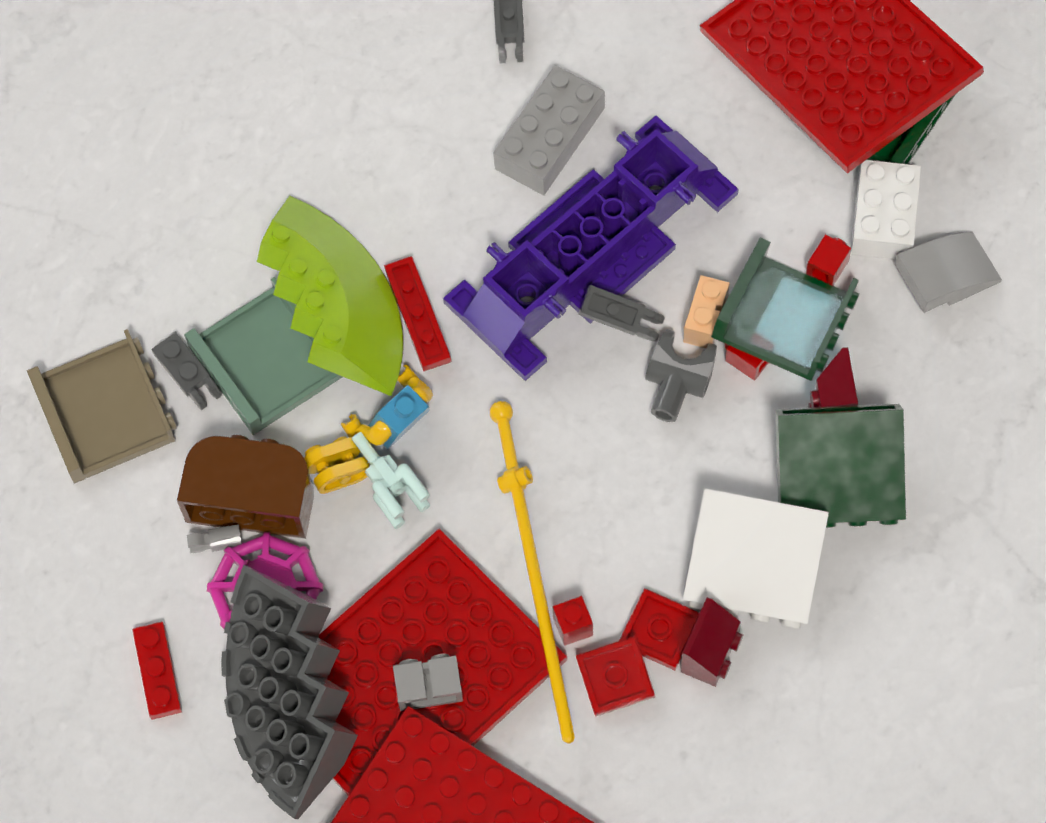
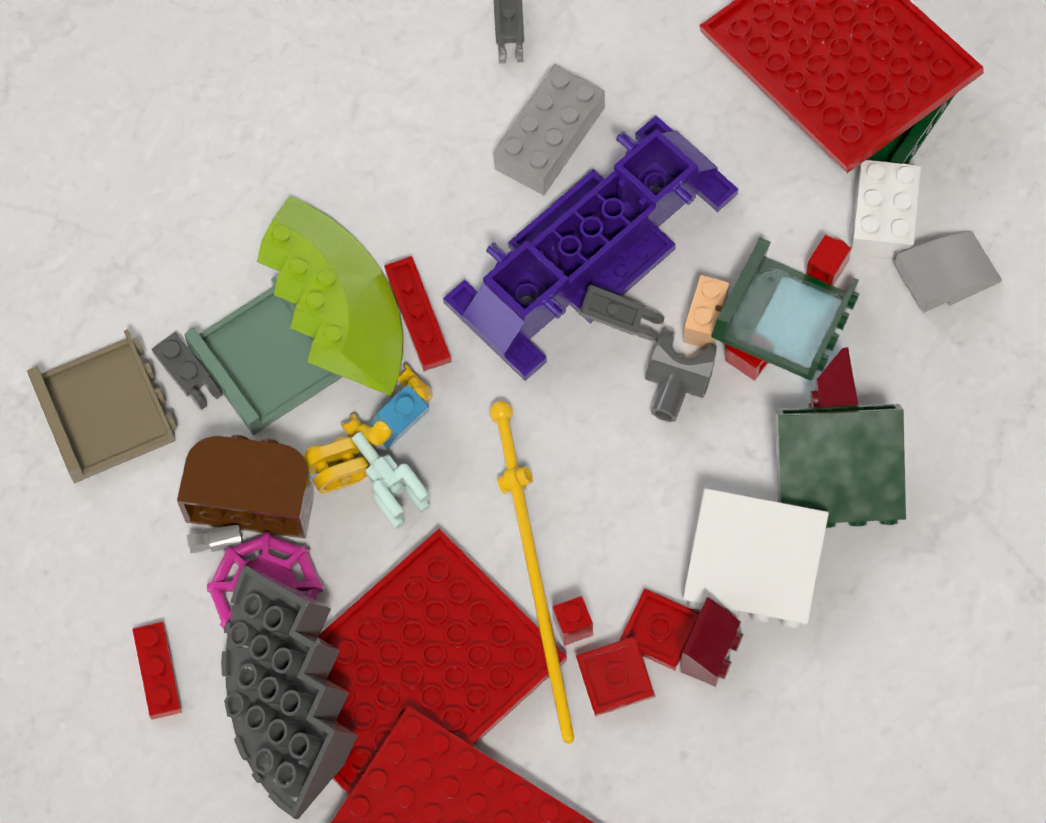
(427, 683): light grey piece -> none

